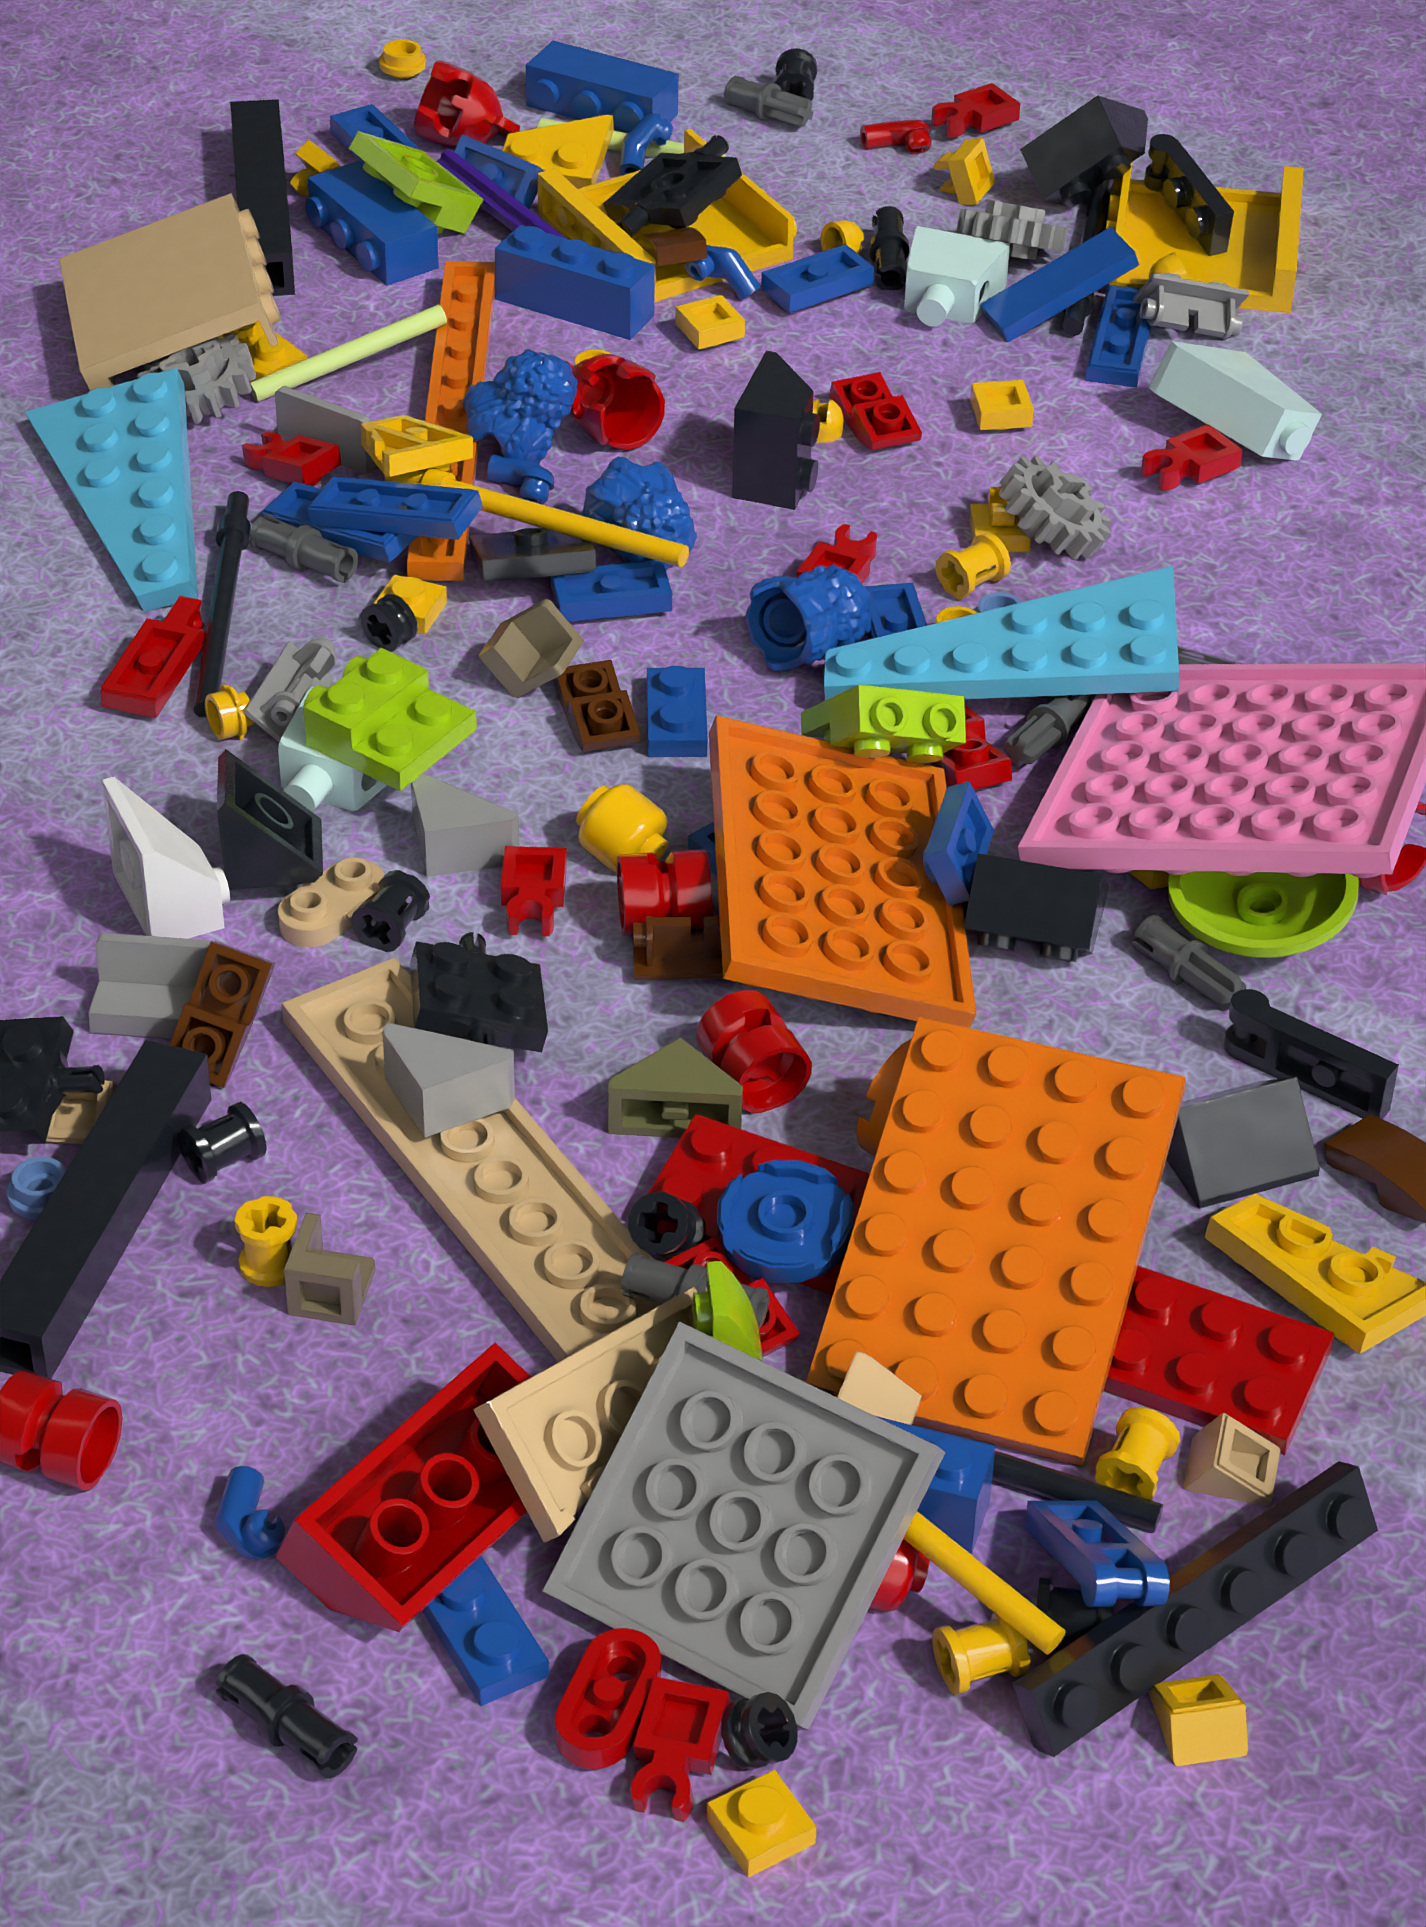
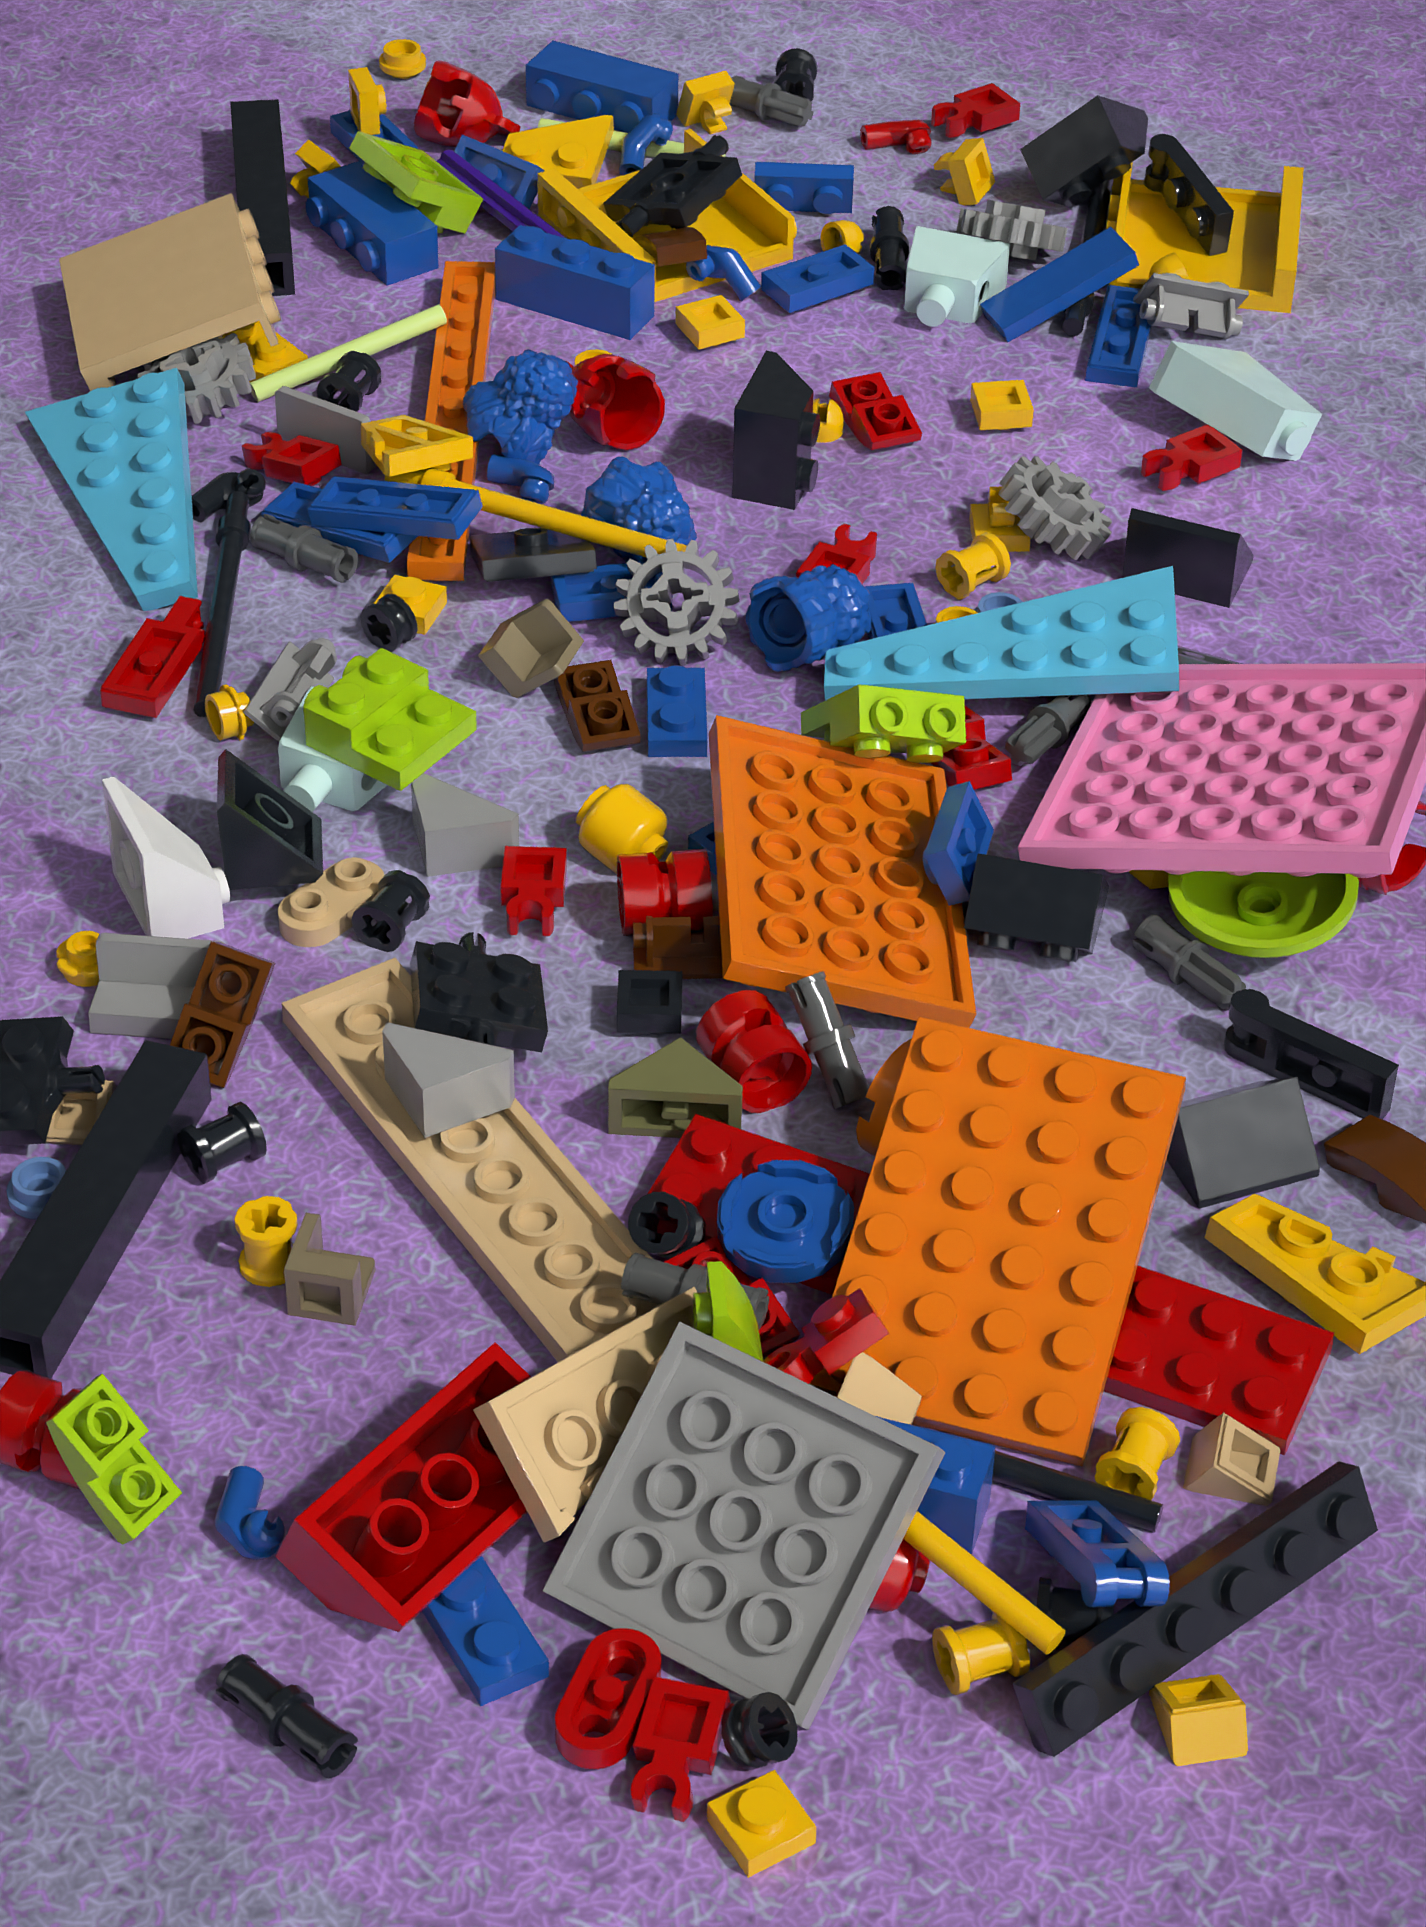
(79, 959): none -> yellow plate
(109, 1463): none -> lime slope
(216, 492): none -> black arm
(347, 370): none -> black bush
(366, 100): none -> yellow plate
(649, 1001): none -> black plate
(654, 602): none -> light grey gear
(706, 101): none -> yellow tile
(807, 186): none -> blue plate
(828, 1039): none -> dark grey pin
(833, 1337): none -> red plate
(1205, 559): none -> black slope

